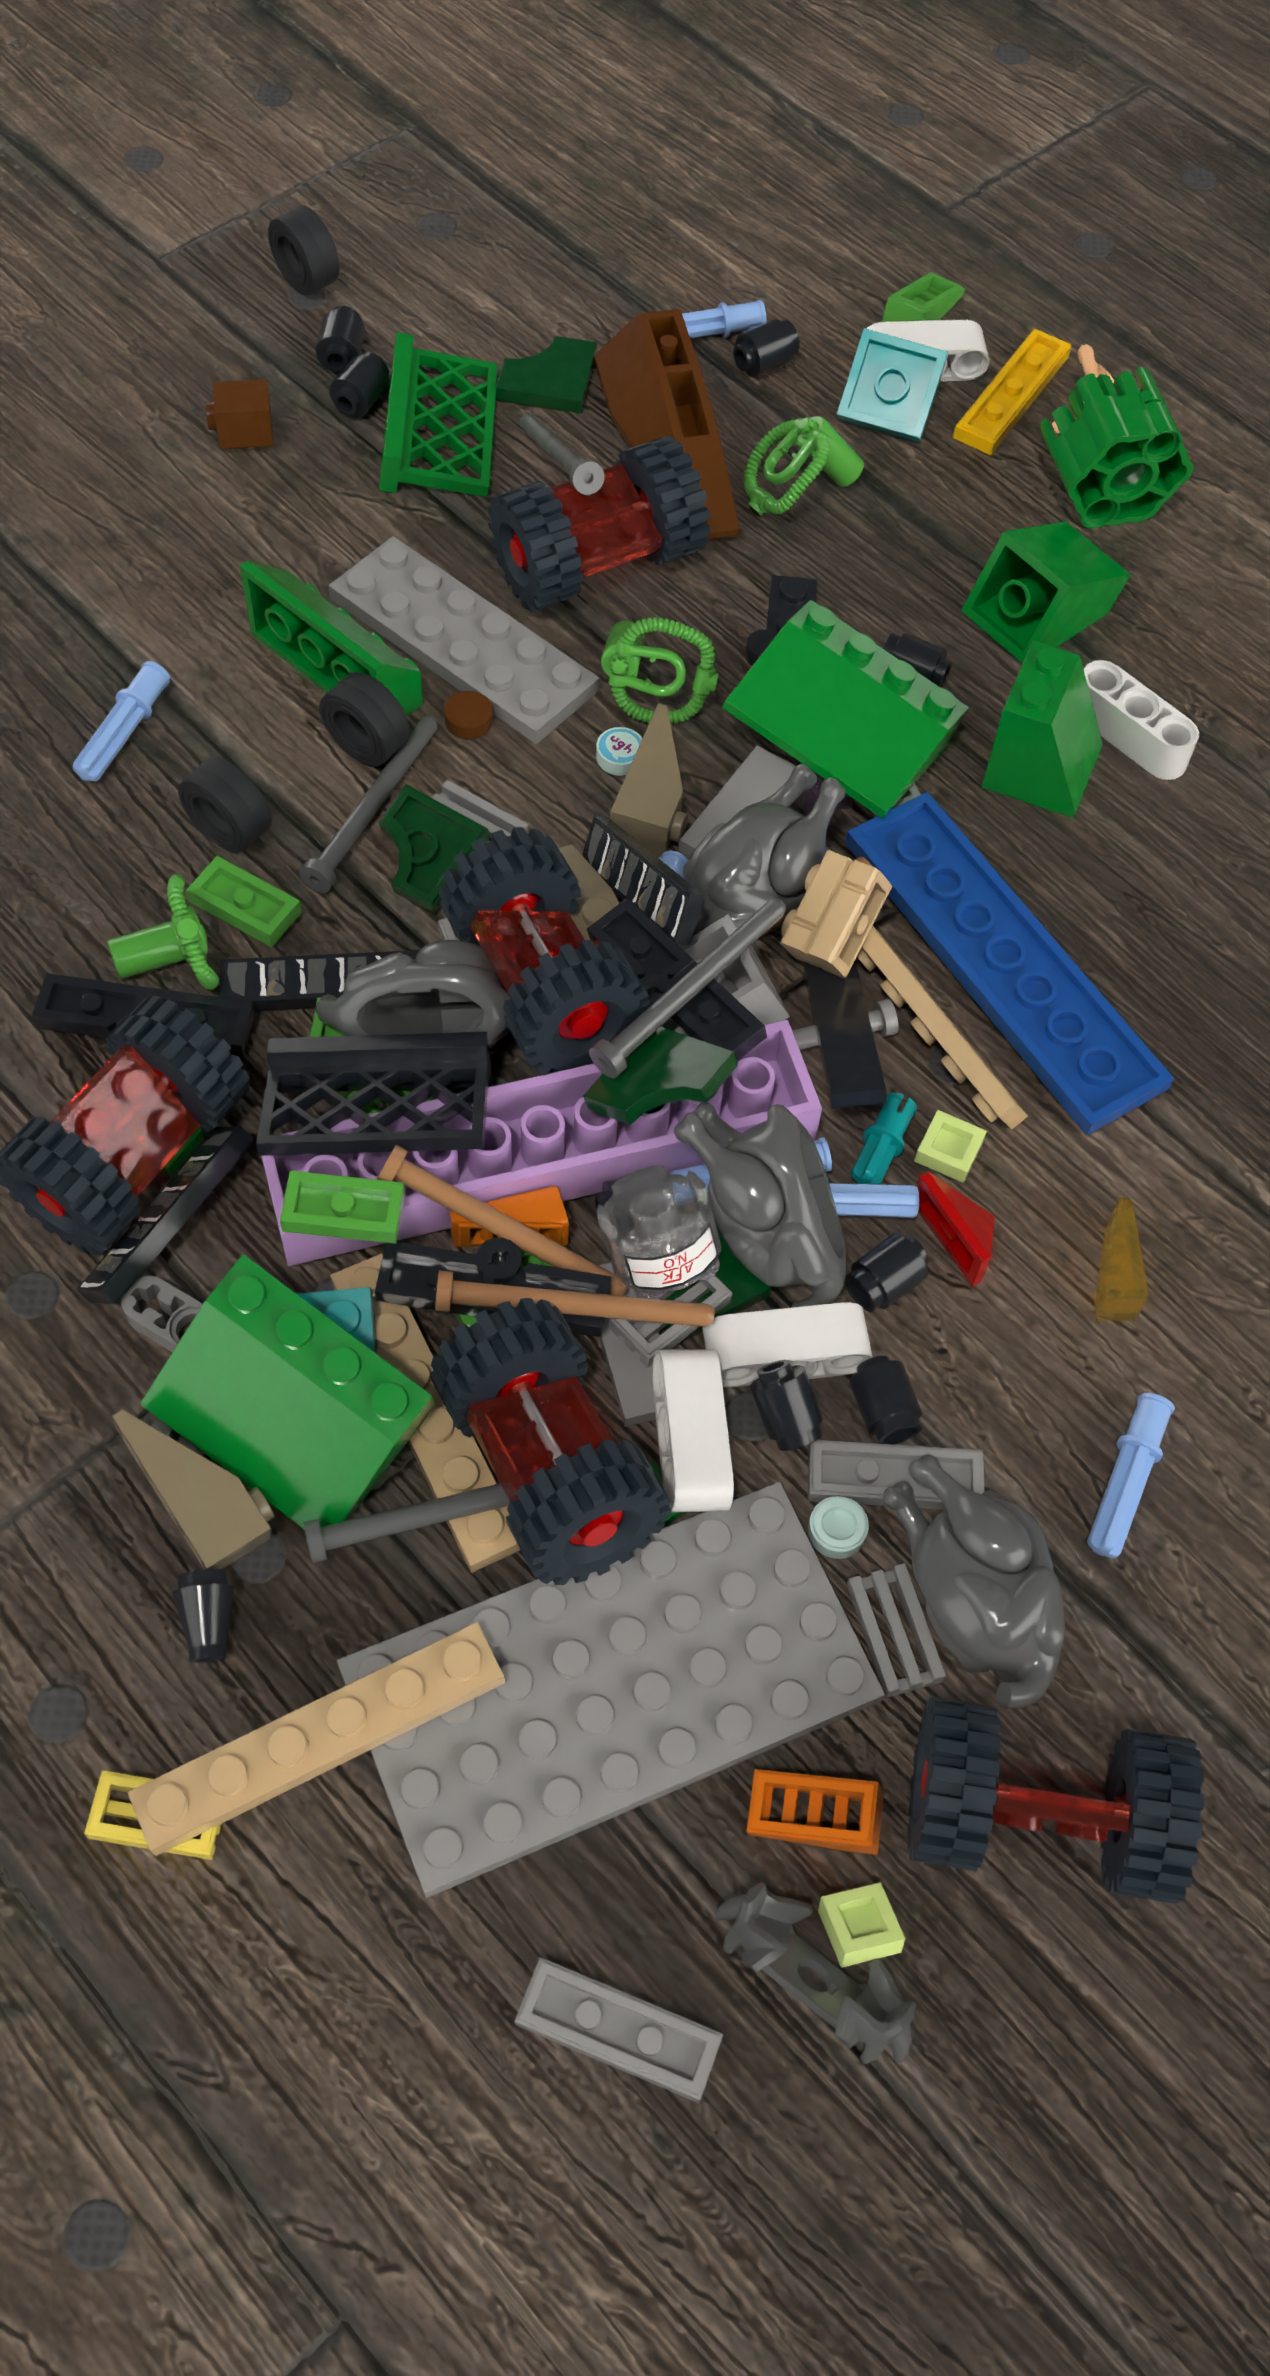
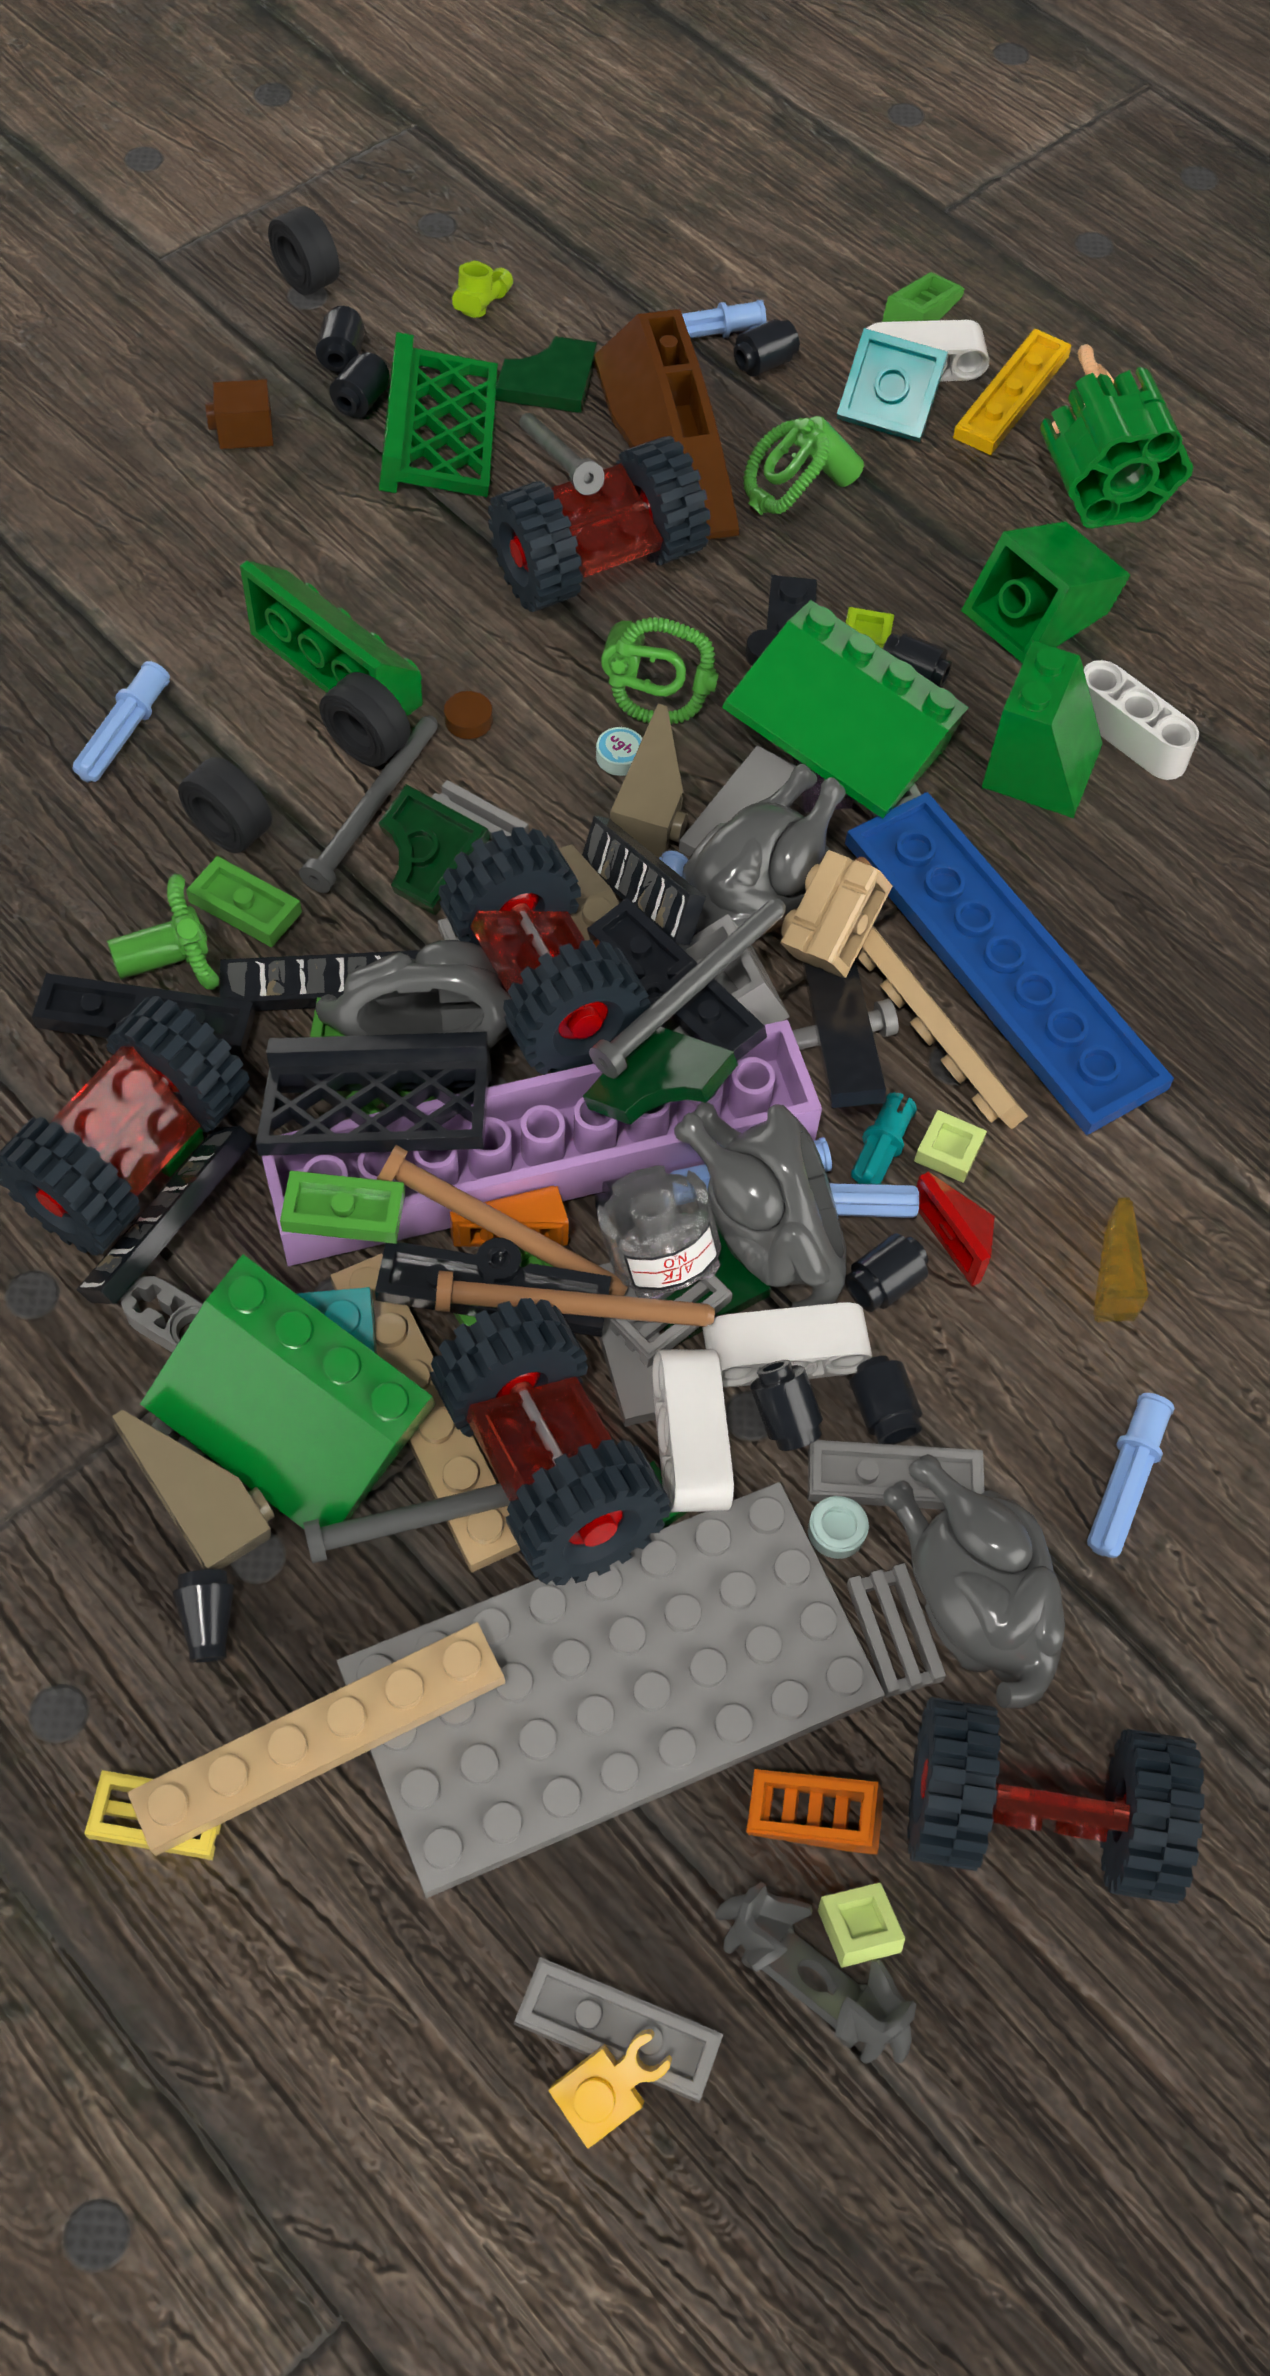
(464, 638): light grey plate -> none
(479, 287): none -> lime plate
(602, 2090): none -> yellow plate
(871, 623): none -> lime tile

